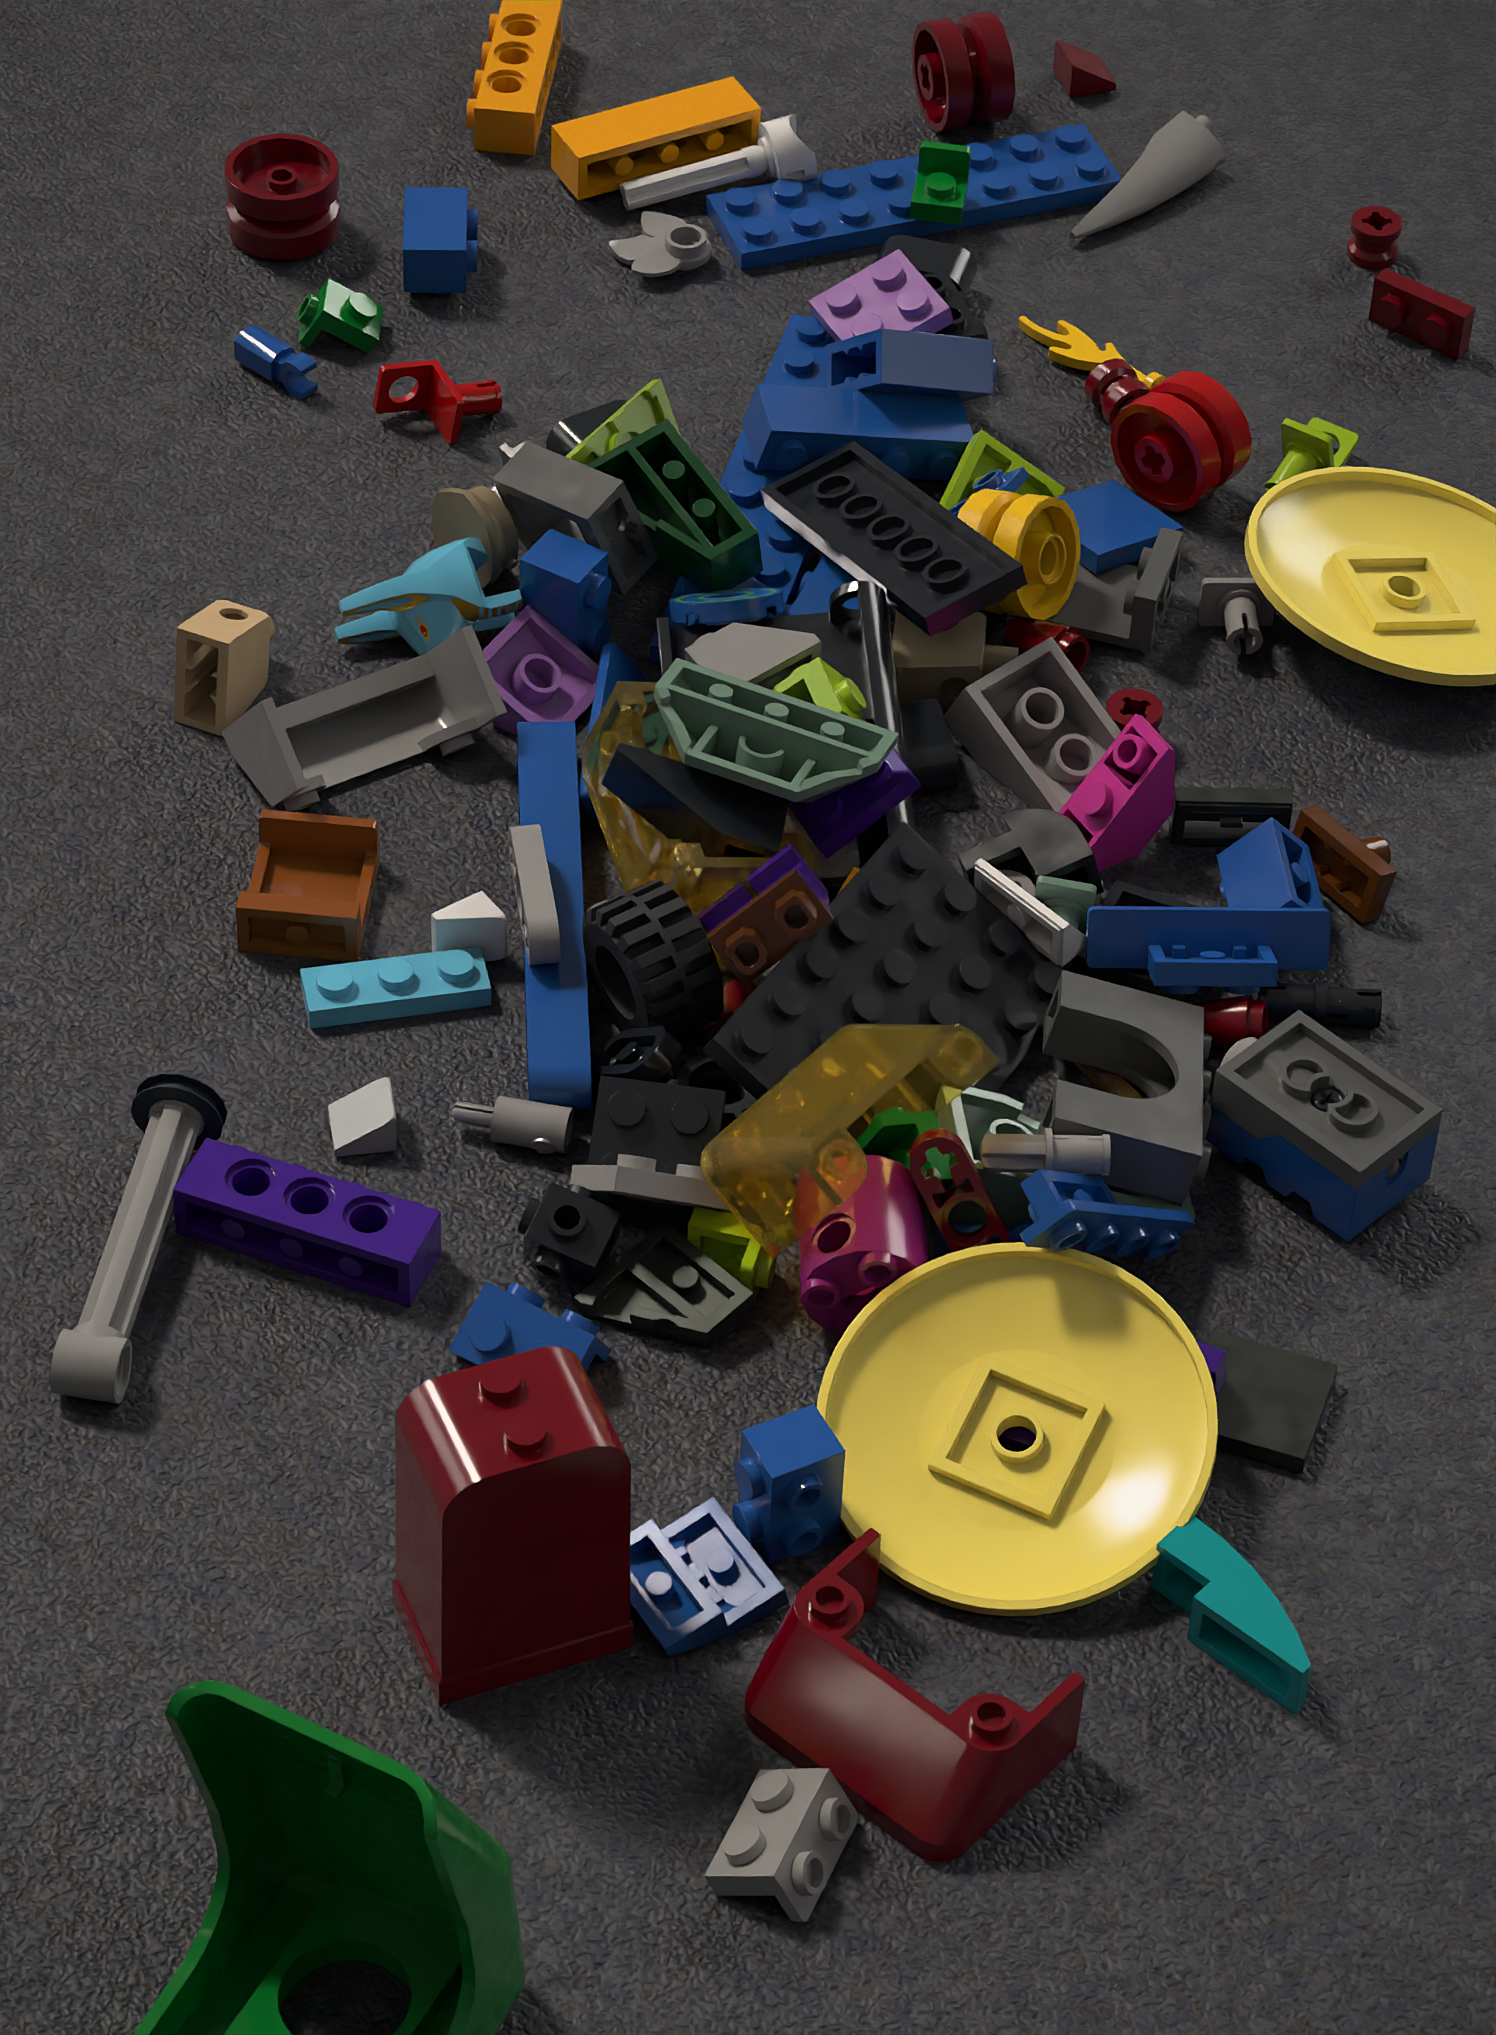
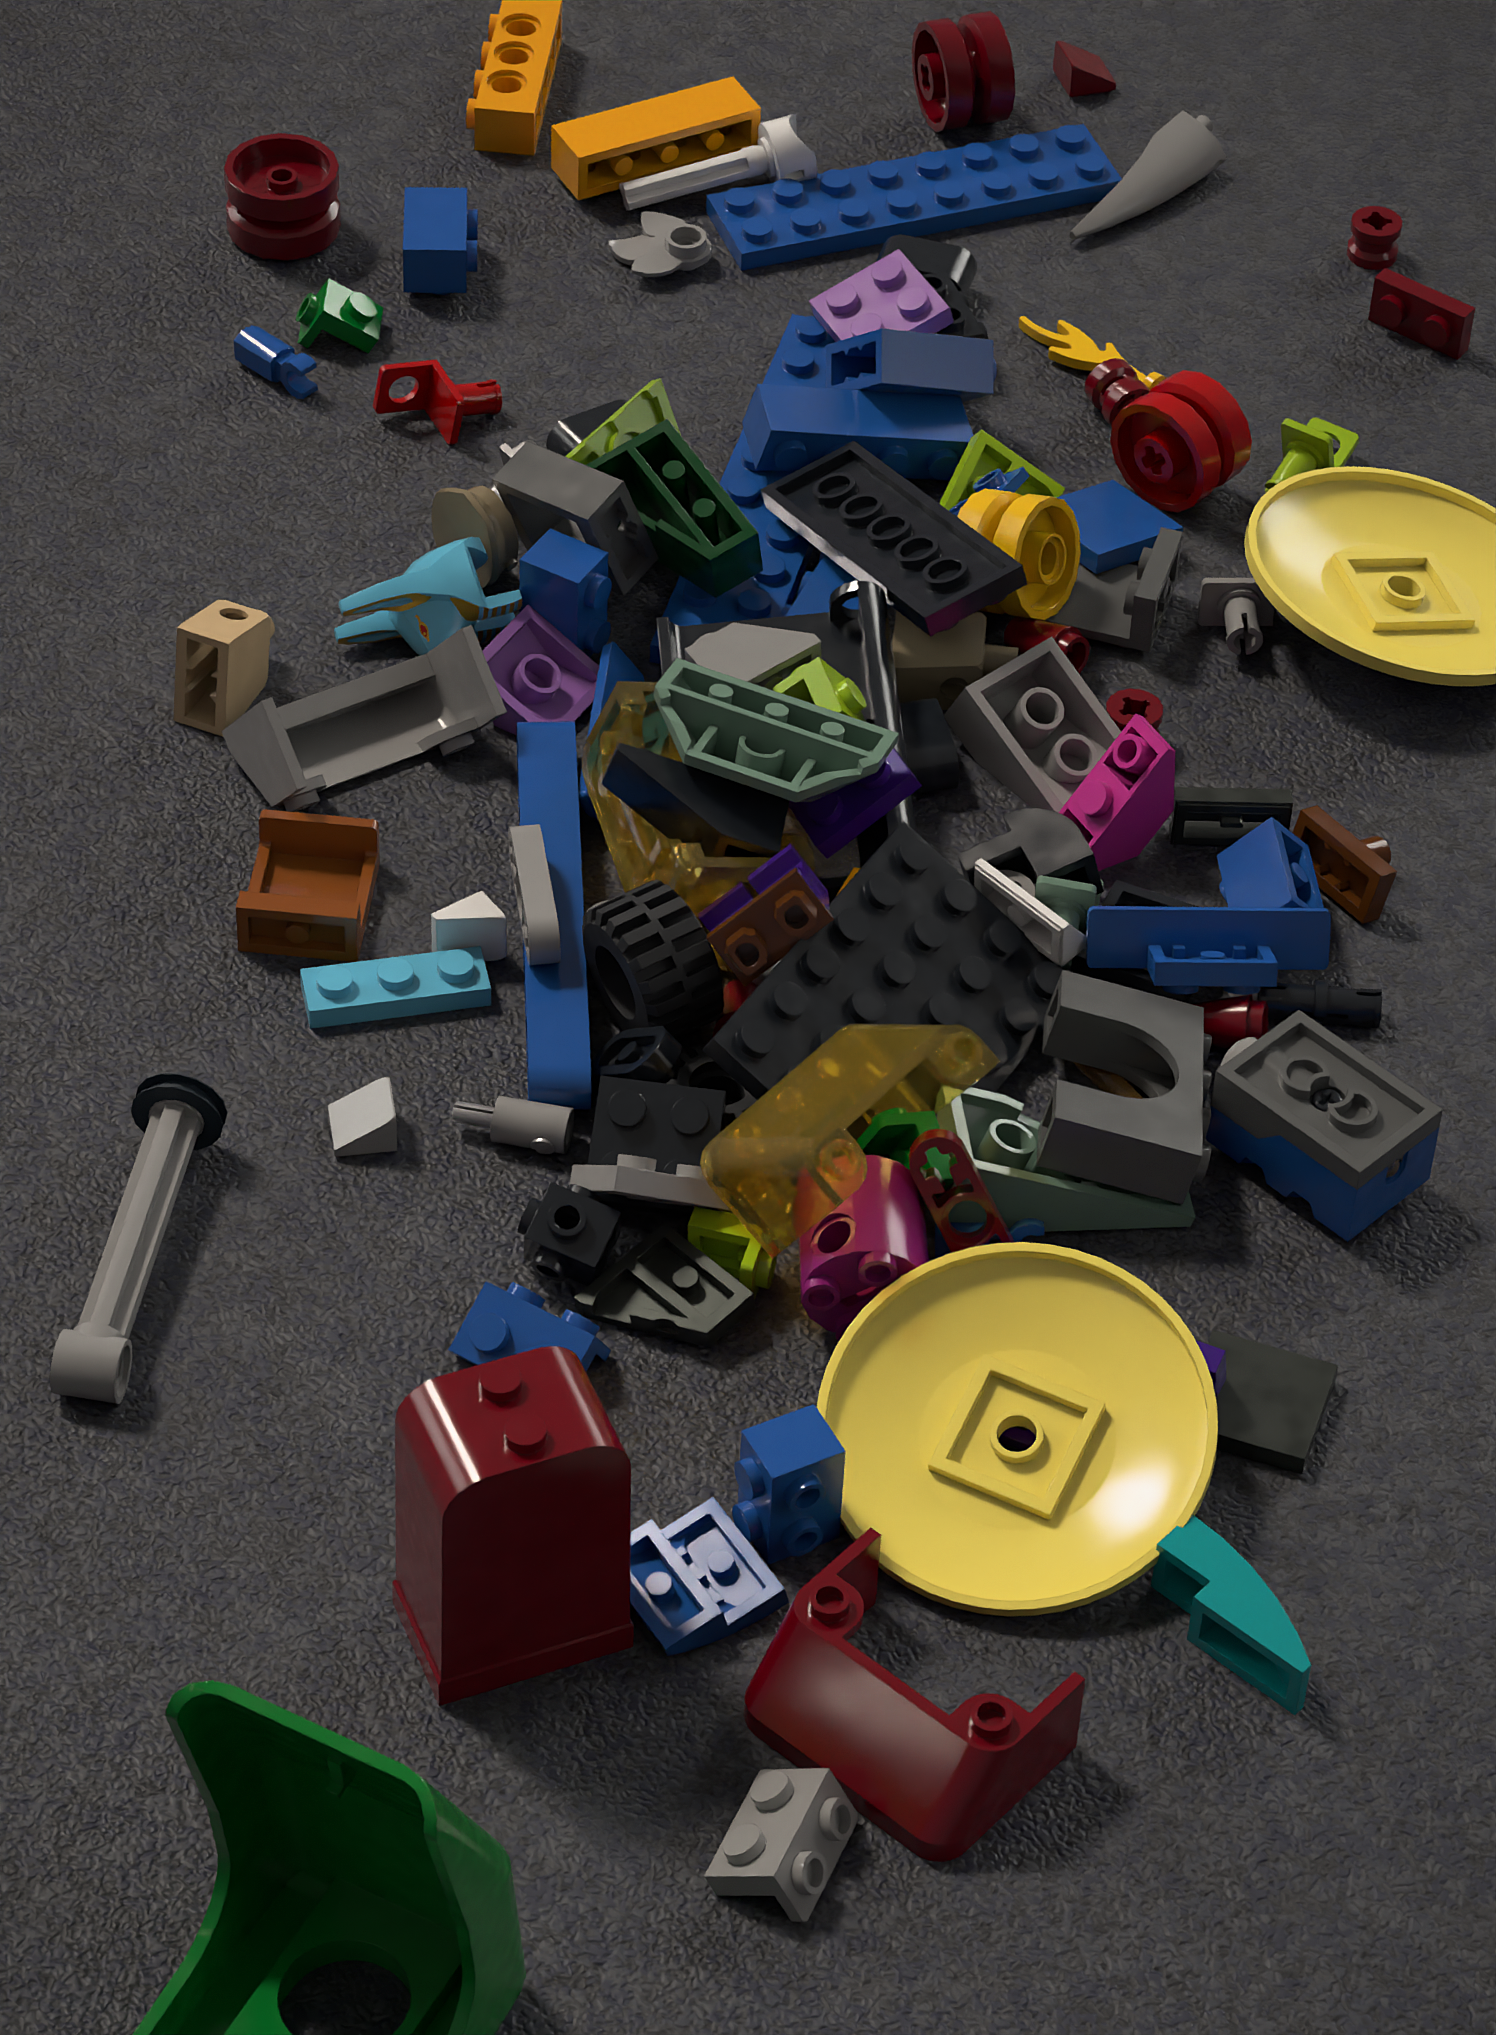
(308, 1221): dark purple brick -> none
(727, 606): blue tile -> none
(941, 183): green bracket -> none
(1048, 1152): light grey axle -> none
(1084, 1216): blue bracket -> none

